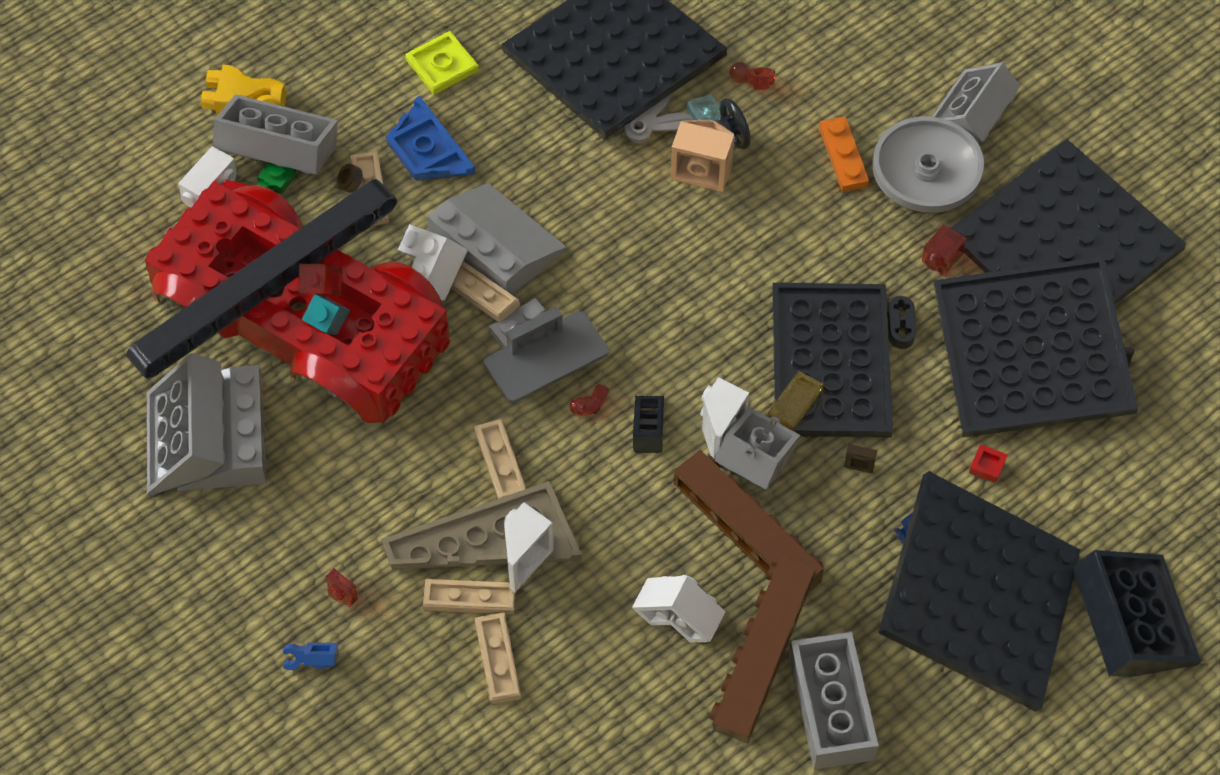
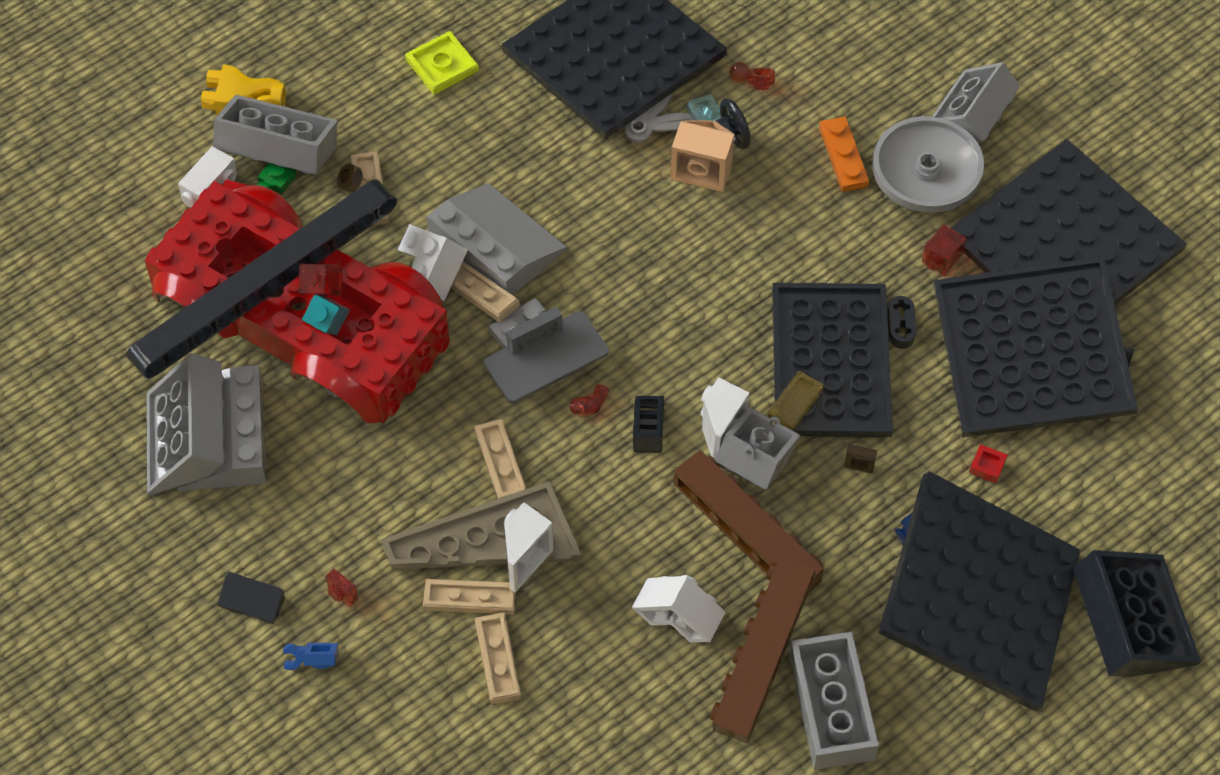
(251, 597): none -> black slope
(427, 146): blue wing -> none

